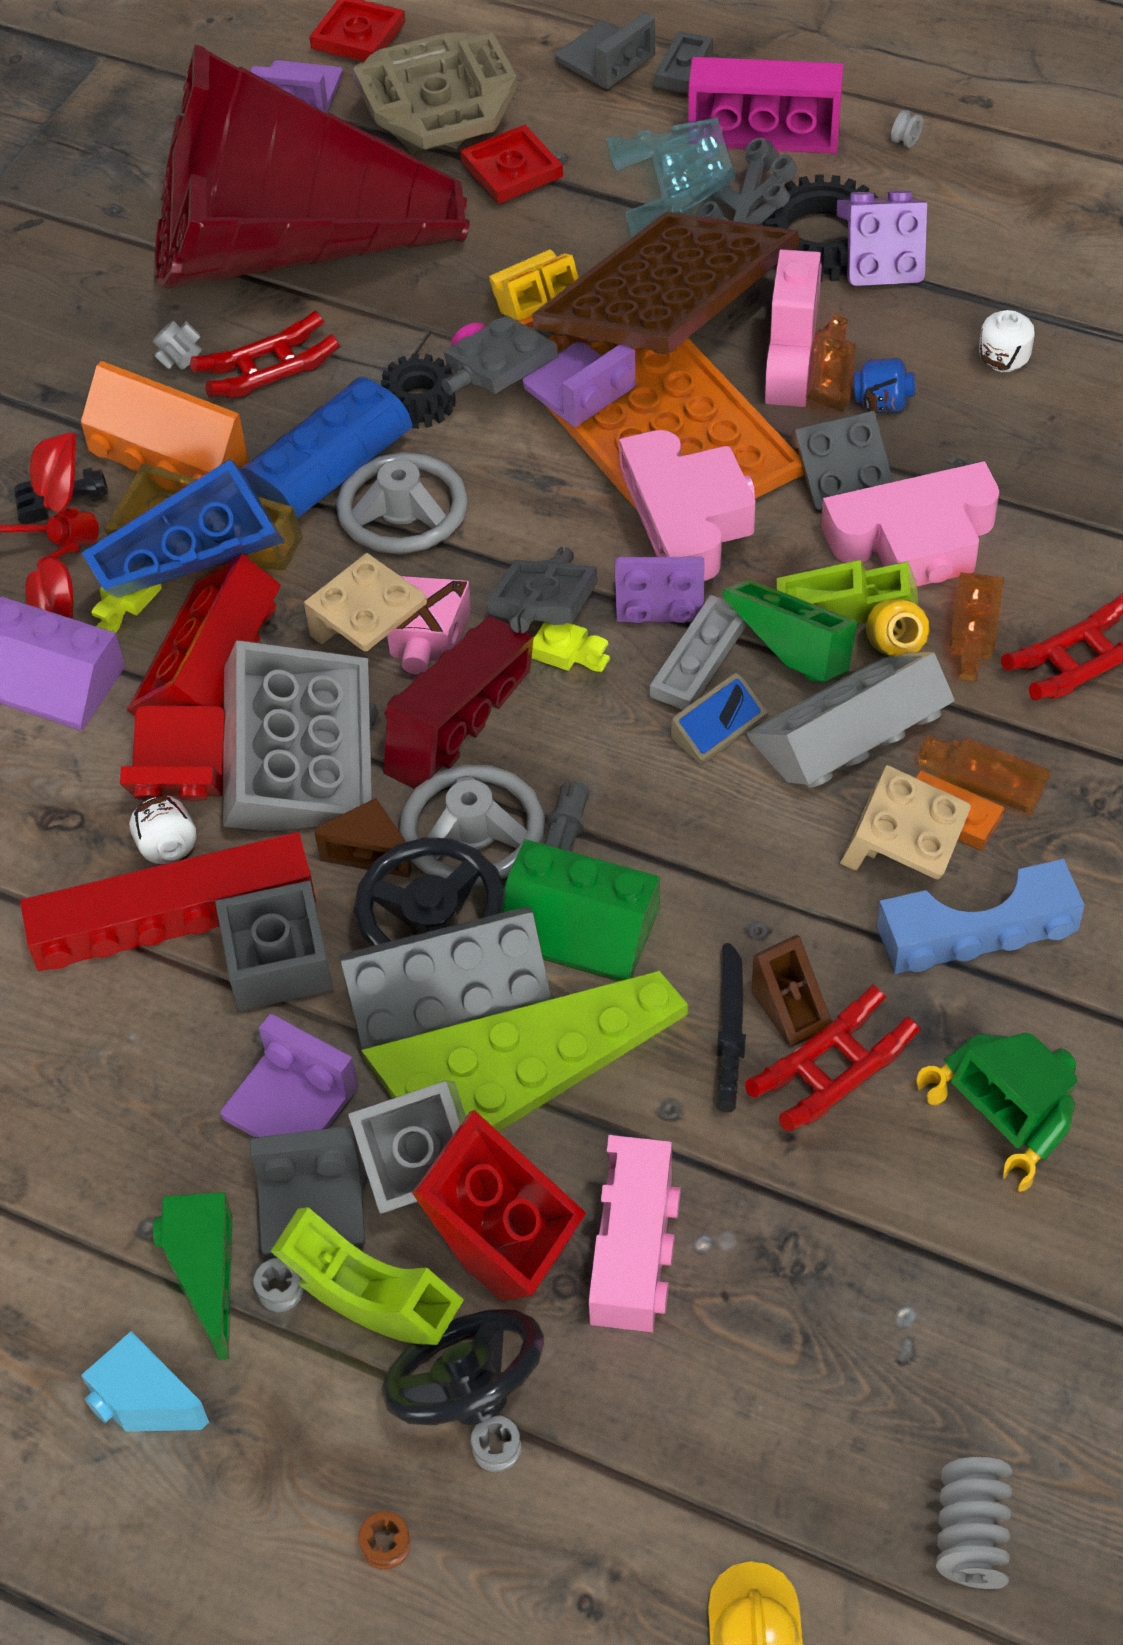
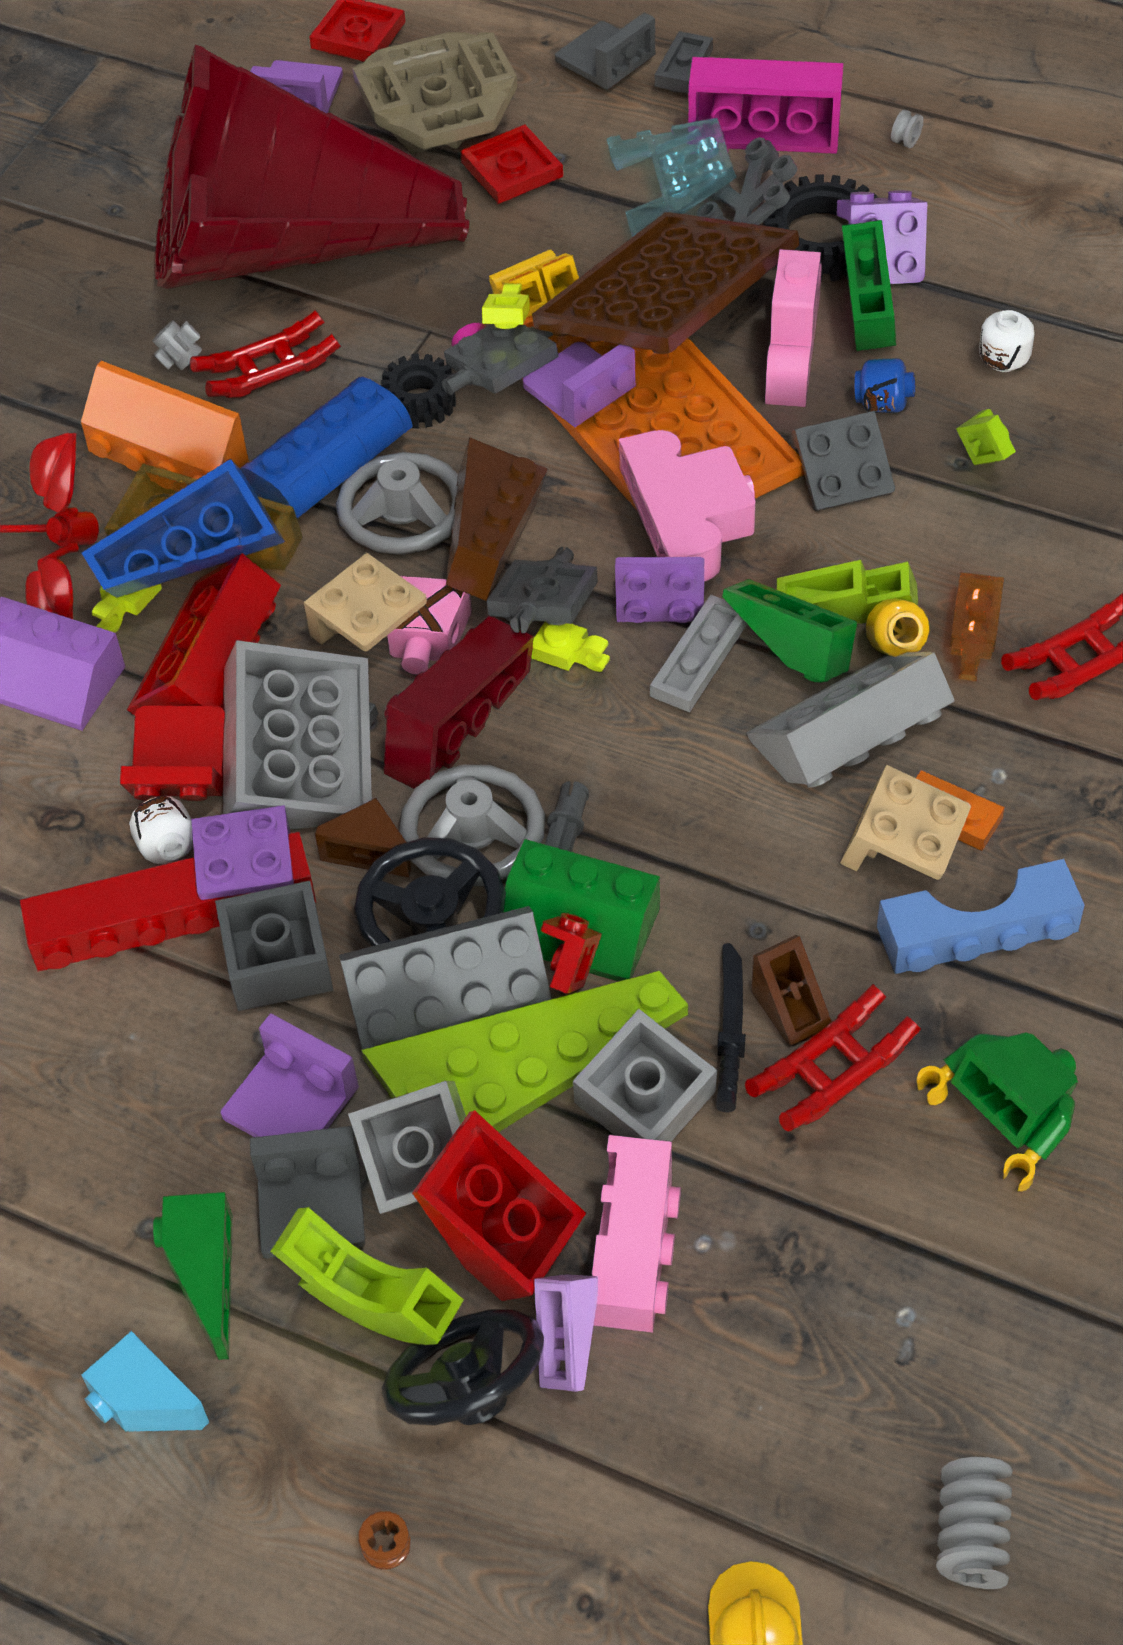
(31, 506): black hinge -> none
(242, 852): none -> medium lavender bracket
(274, 1299): light grey bush -> none
(490, 514): none -> reddish brown wedge
(506, 309): none -> neon yellow plate
(511, 1449): light grey bush -> none
(565, 1314): none -> lavender slope
(575, 956): none -> red bracket
(644, 1082): none -> light grey brick
(717, 719): slope -> none
(831, 365): clear orange hinge -> none
(869, 285): none -> green slope
(916, 520): bright pink brick -> none
(986, 438): none -> lime bracket
(986, 772): clear orange hinge -> none

